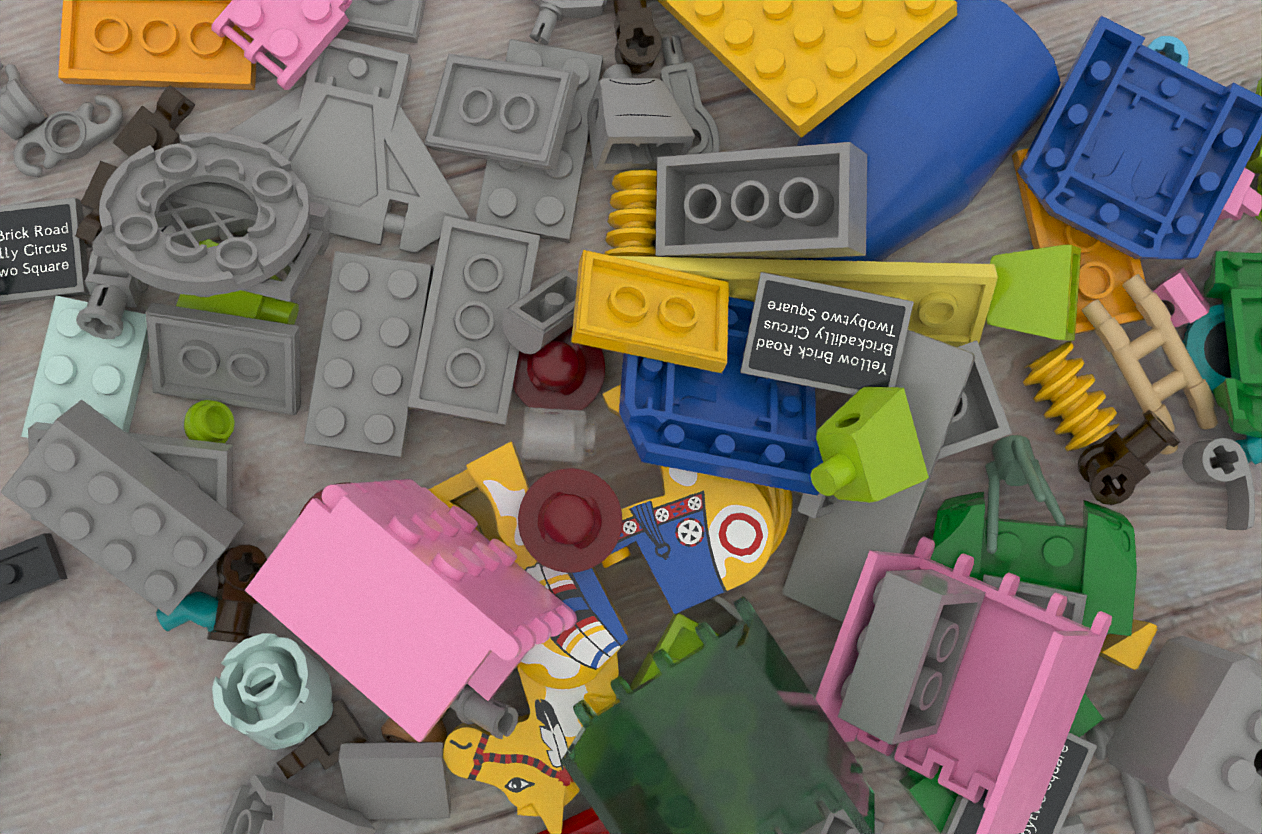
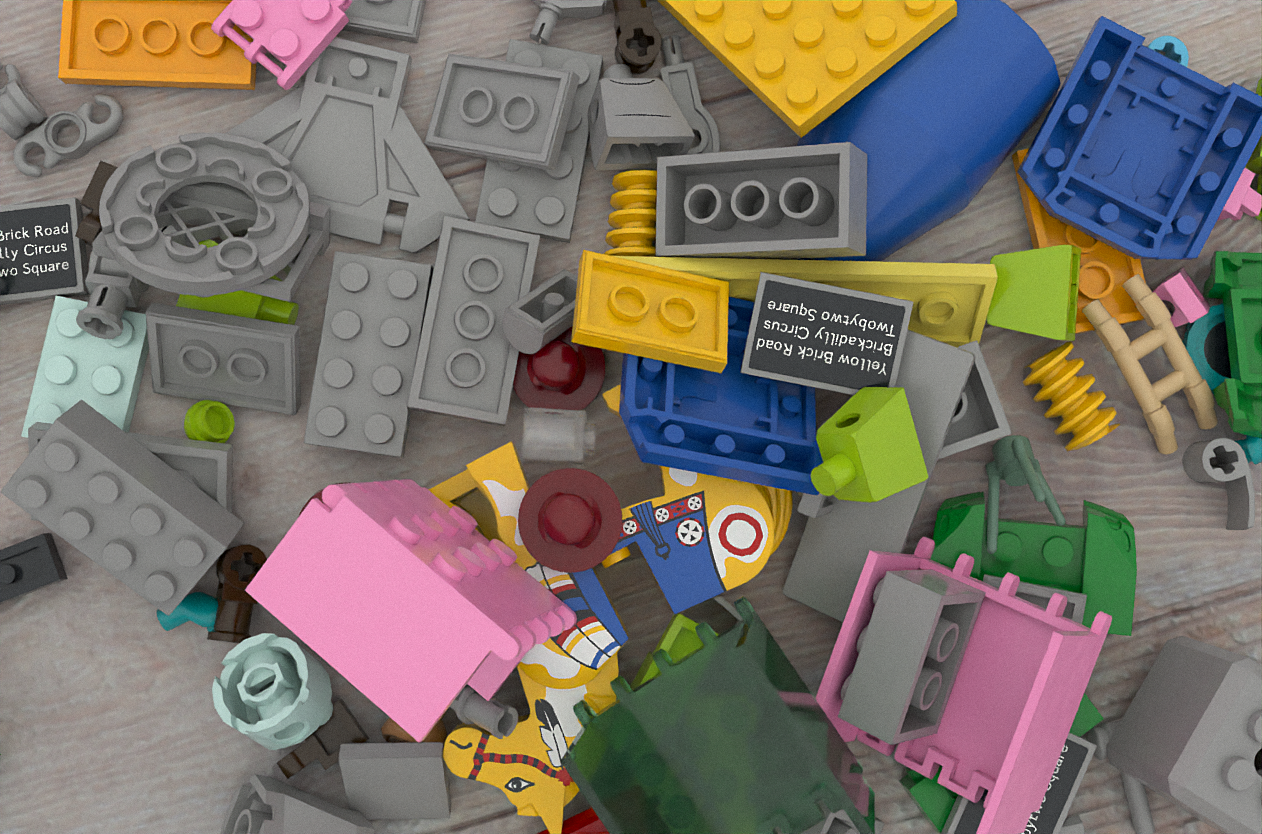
(155, 128): dark brown plate -> none
(1124, 459): dark brown connector -> none
(1129, 650): yellow slope -> none

